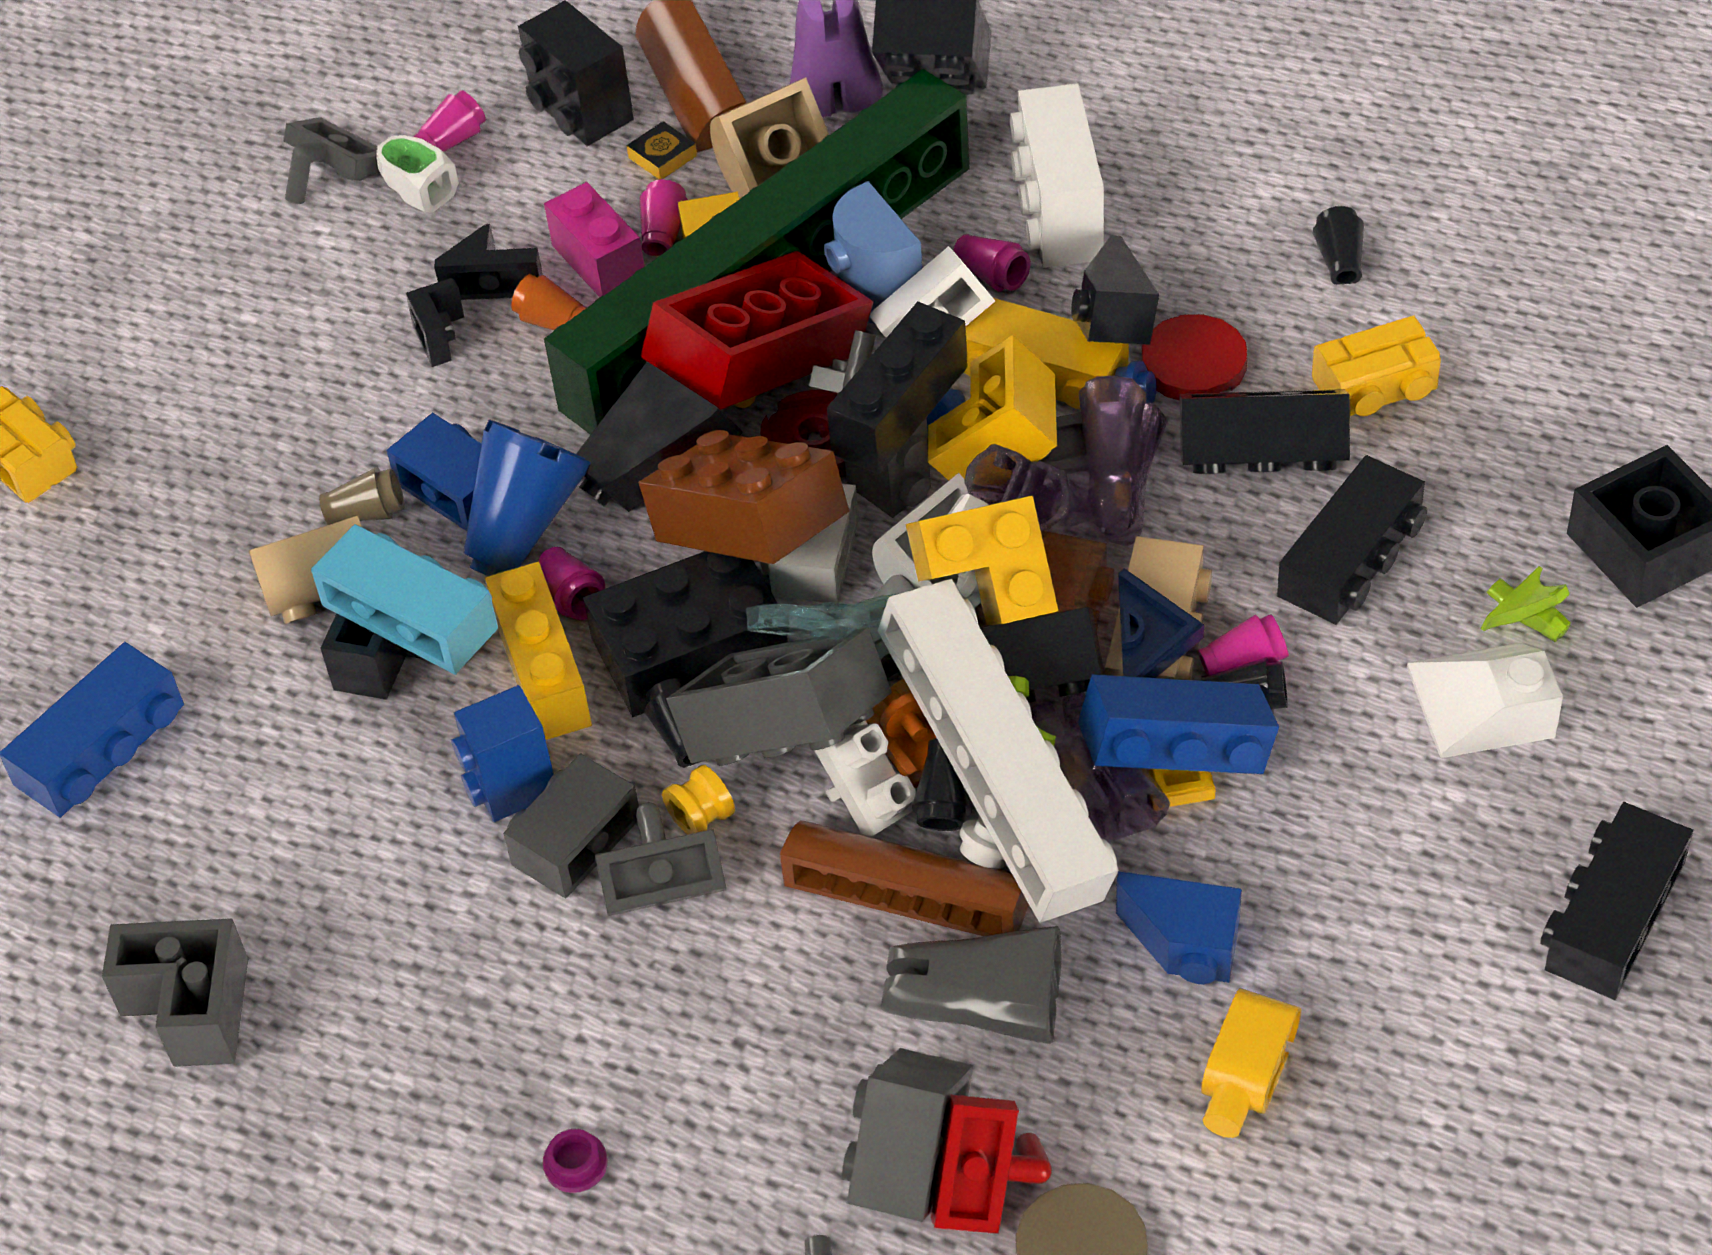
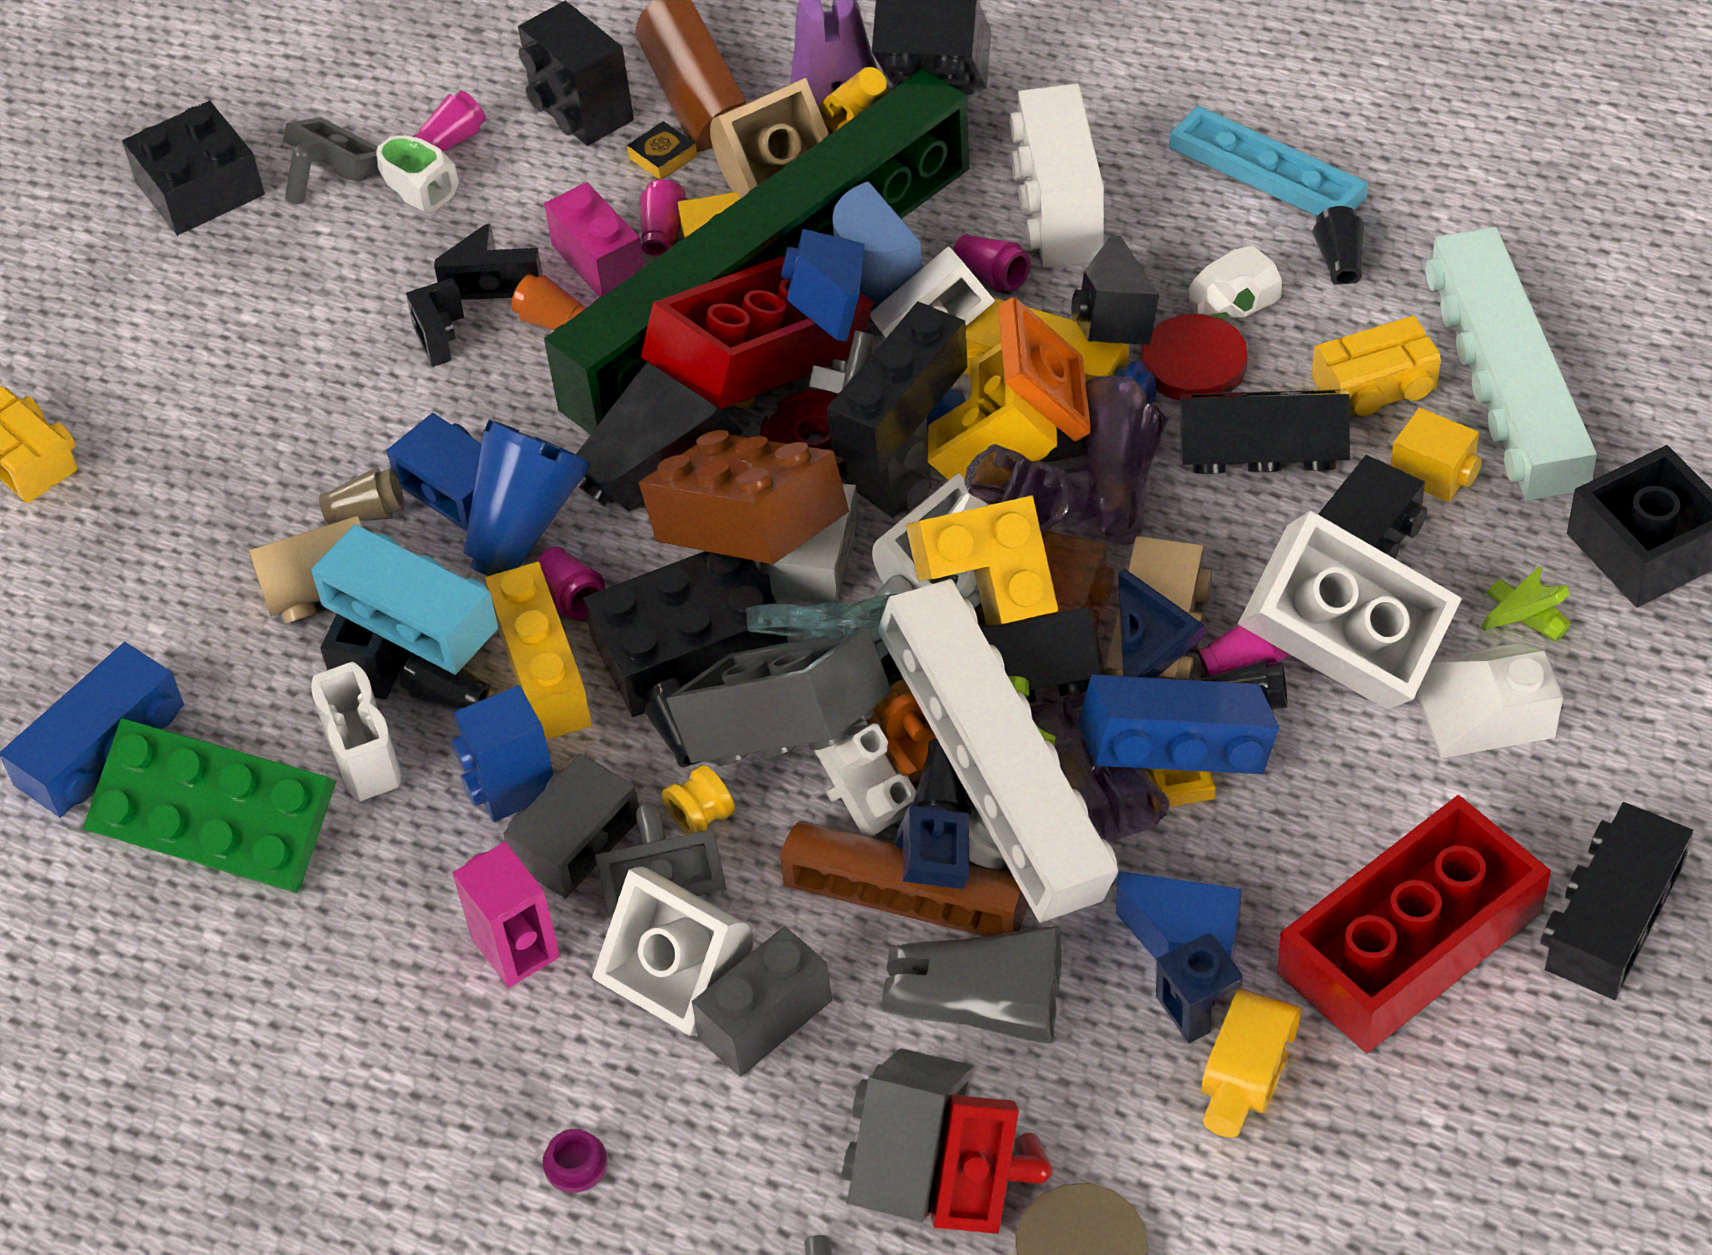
(188, 978): dark grey brick -> none
(193, 167): none -> black brick
(210, 805): none -> green plate
(356, 731): none -> white brick
(441, 687): none -> black cone
(506, 913): none -> dark pink brick
(668, 947): none -> white brick
(762, 1001): none -> dark grey brick
(825, 280): none -> blue slope
(853, 97): none -> yellow piece
(934, 846): none -> dark blue bracket
(1044, 369): none -> orange tile
(1192, 981): none -> dark blue bracket
(1236, 285): none -> white rock
(1265, 163): none -> medium azure plate
(1350, 611): none -> white brick
(1412, 922): none -> red brick
(1437, 453): none -> yellow brick
(1510, 364): none -> light aqua brick

